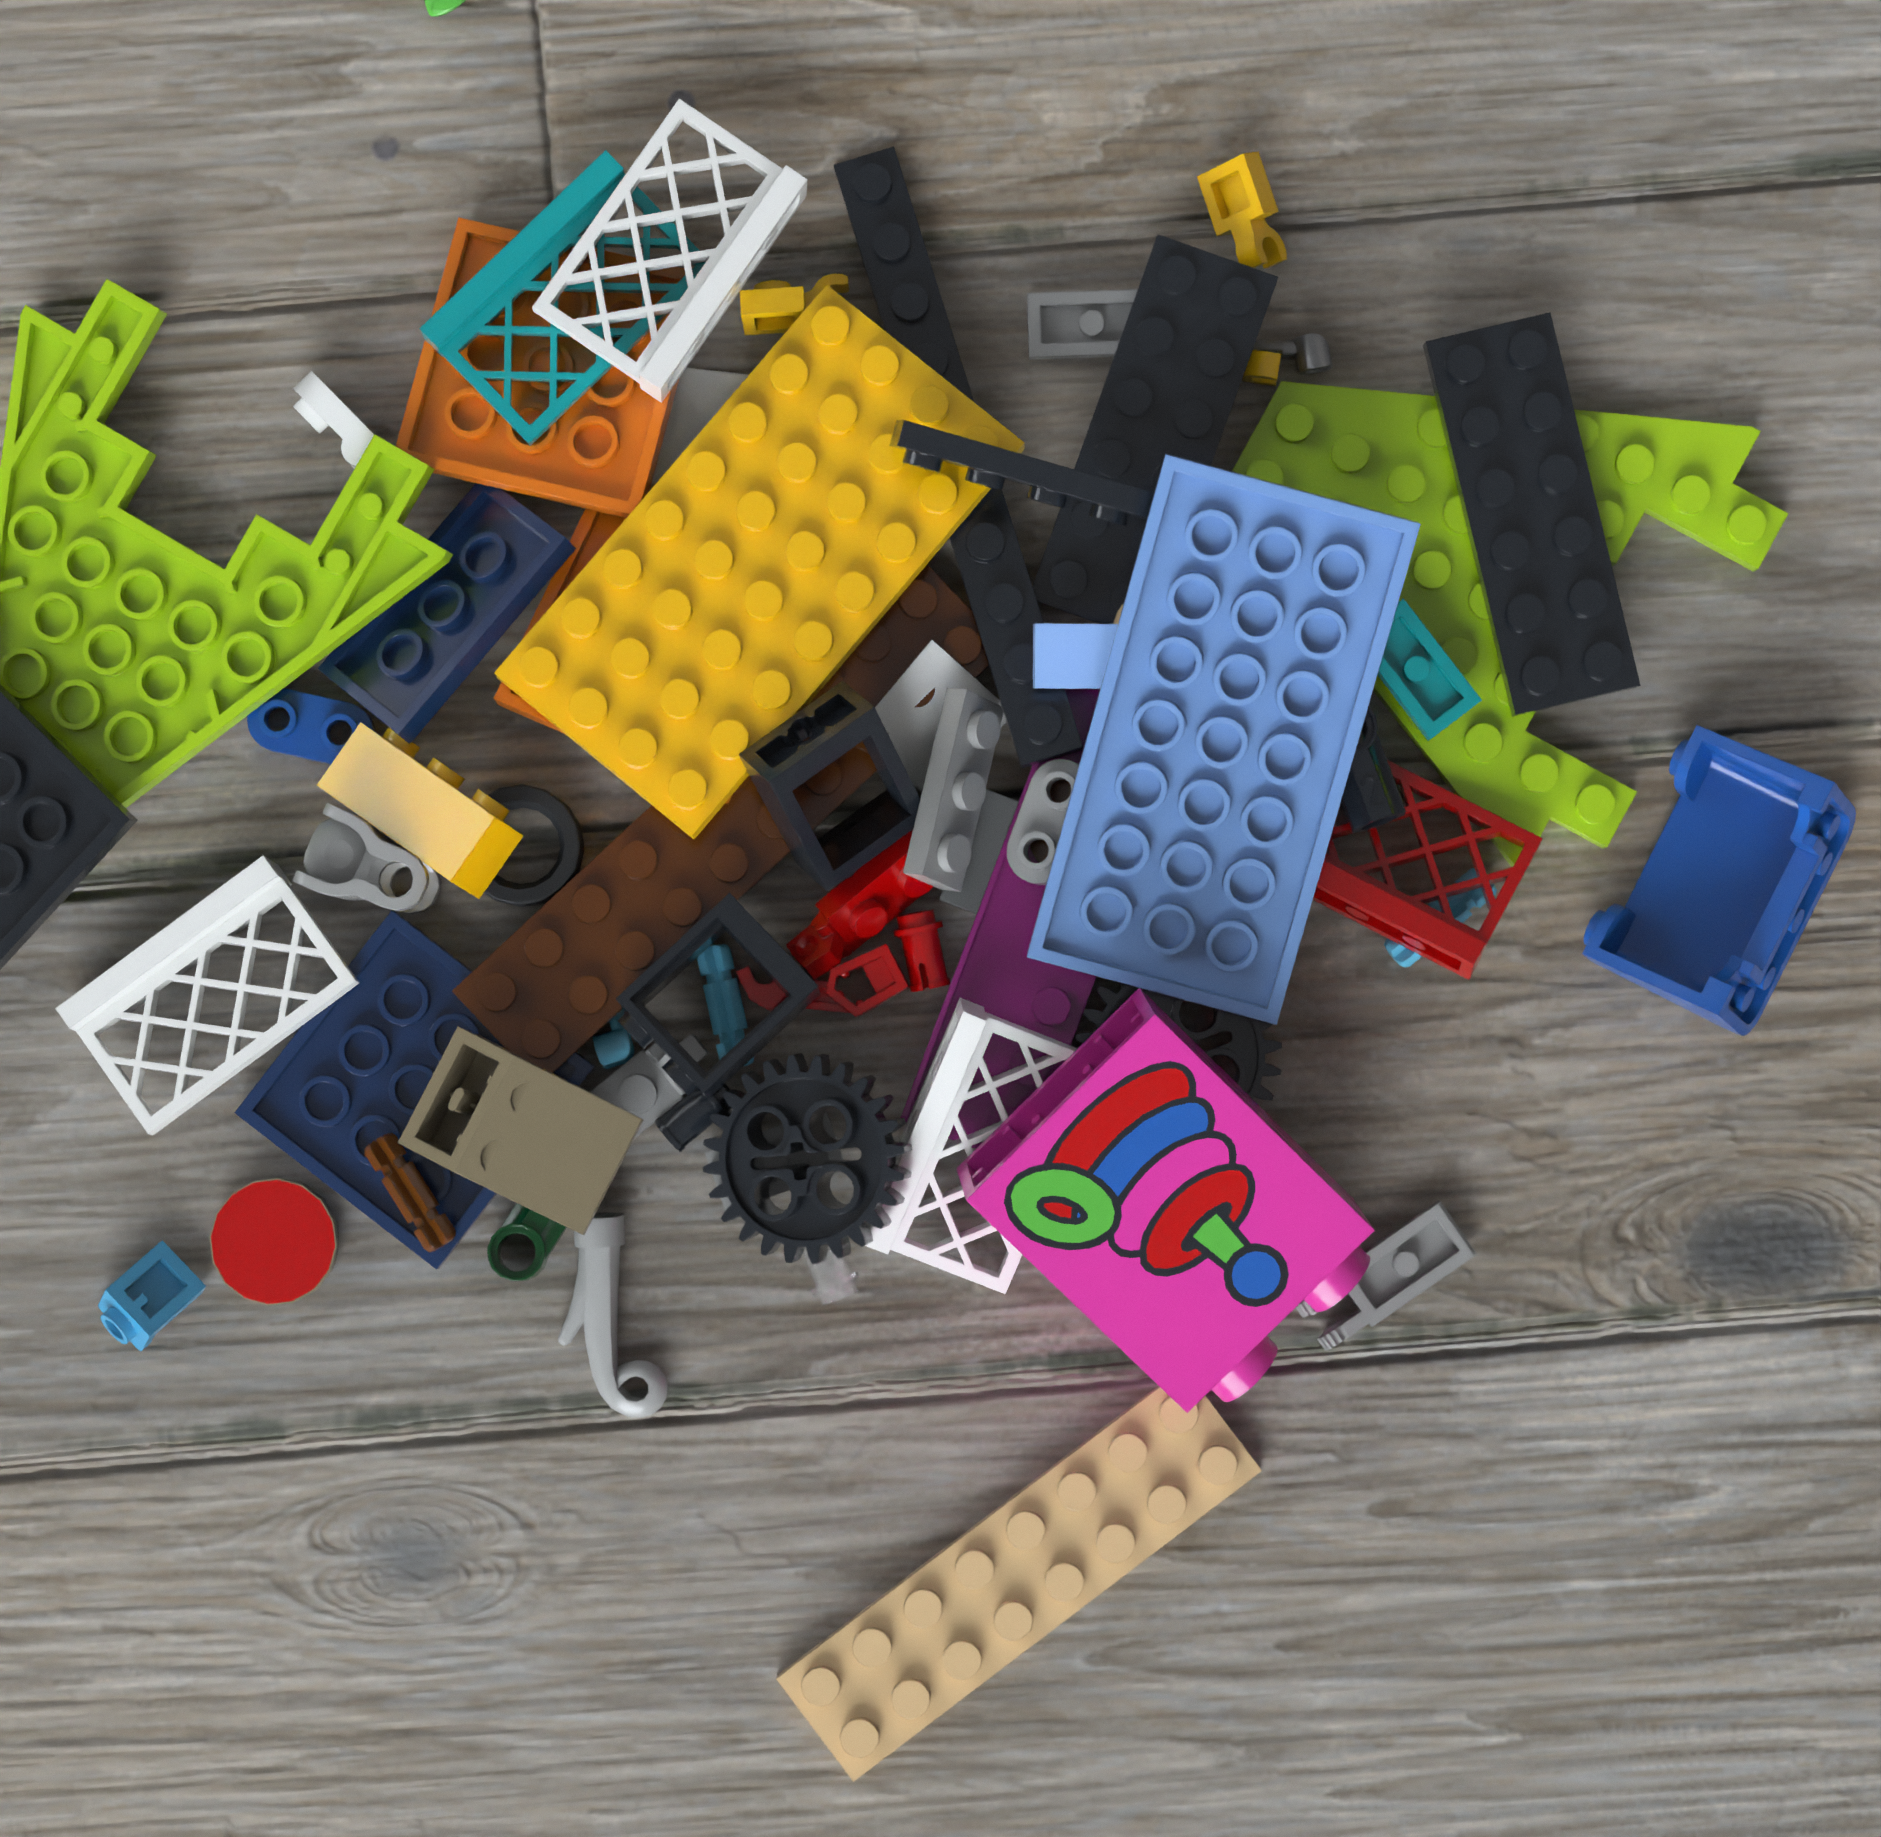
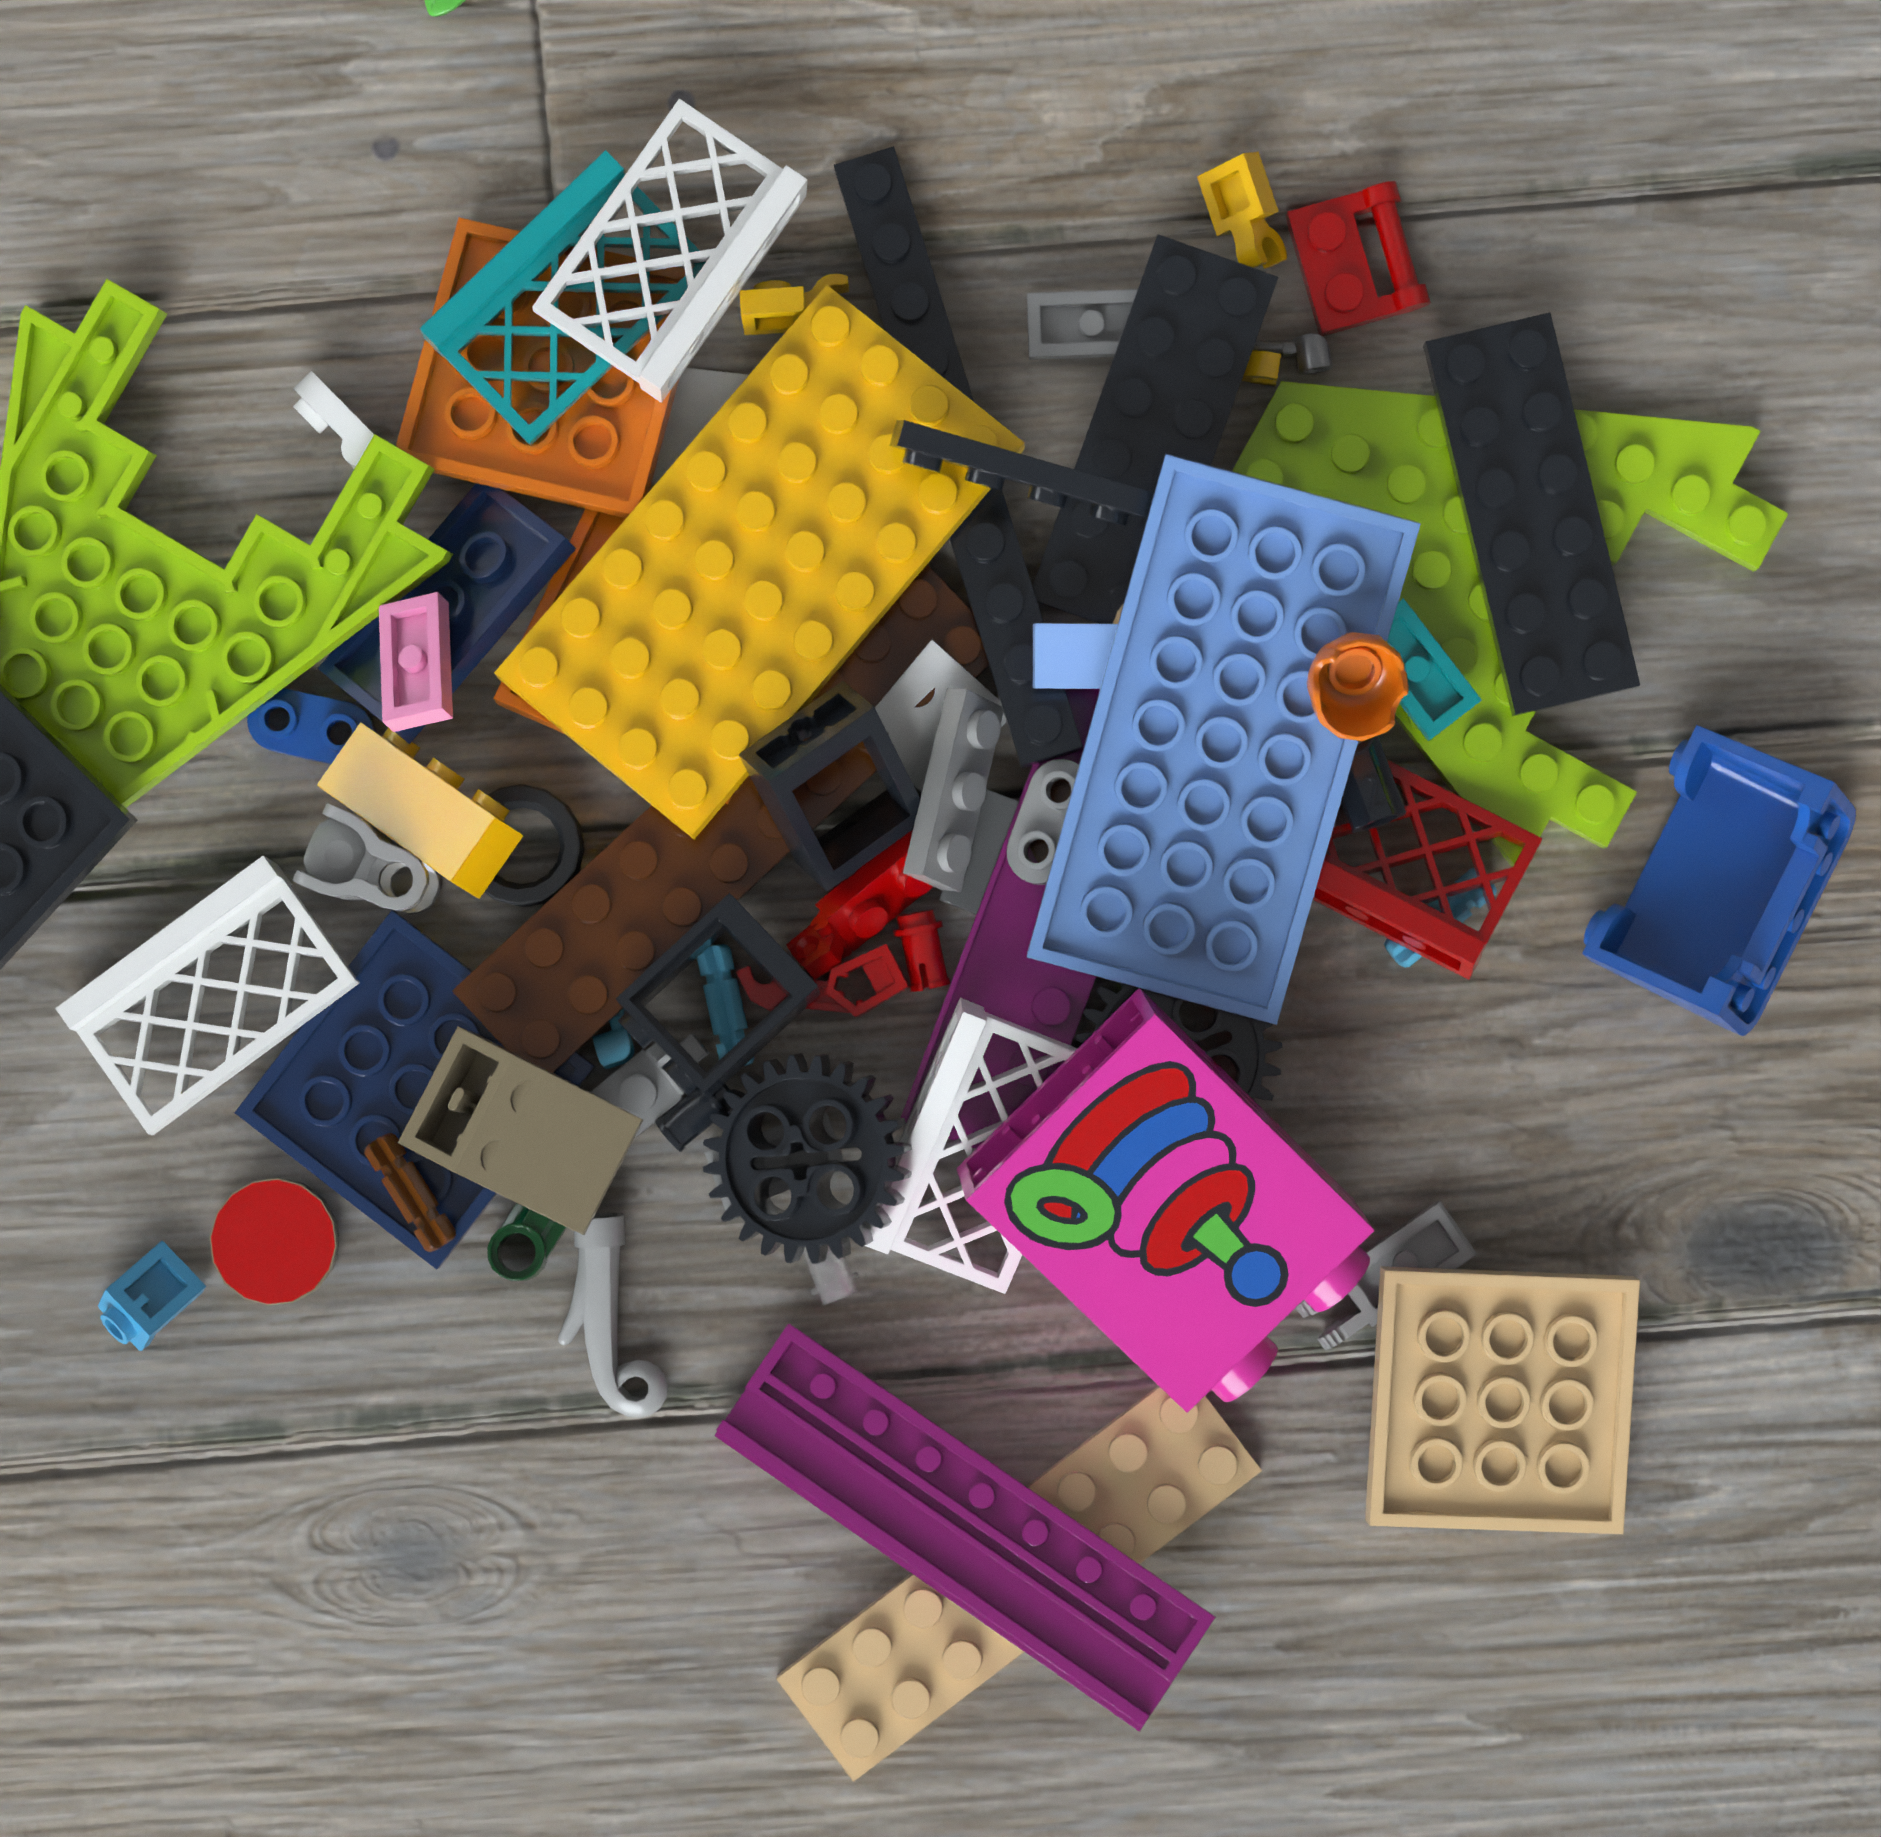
(415, 662): none -> bright pink plate
(965, 1527): none -> magenta plate
(1336, 263): none -> red plate
(1357, 685): none -> orange hair
(1502, 1400): none -> tan plate

